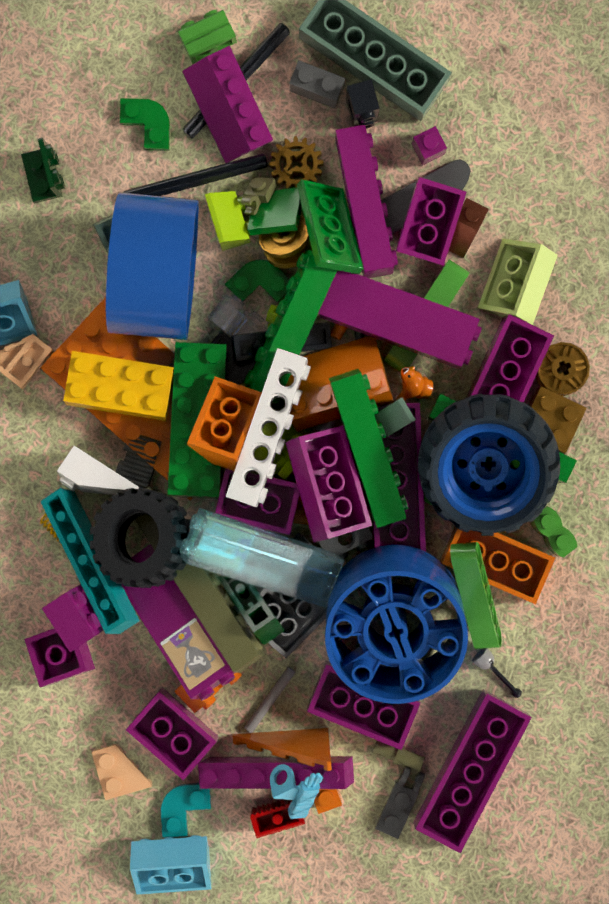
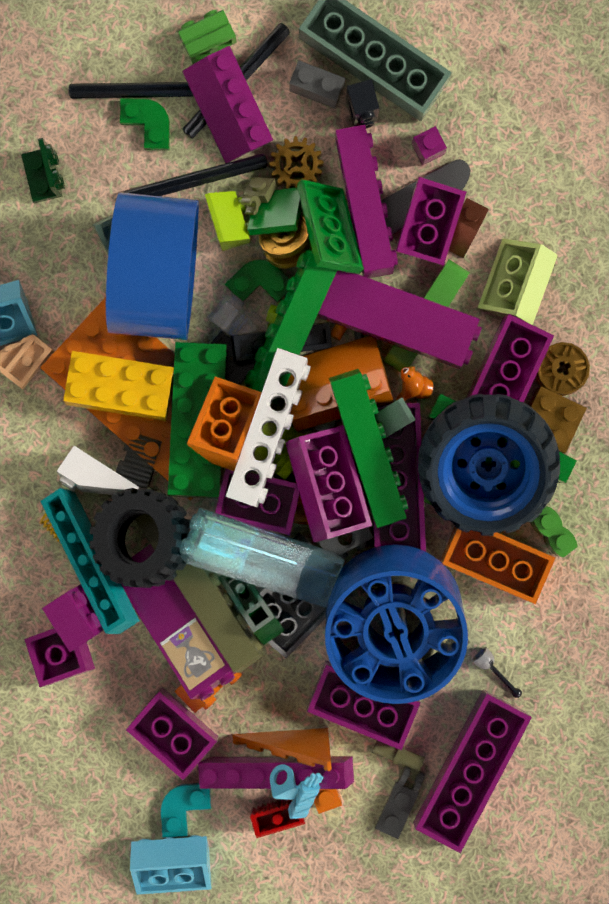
(118, 773): light nougat wing -> none
(129, 90): none -> black axle
(269, 699): light grey piece -> none
(476, 595): bright green beam -> none

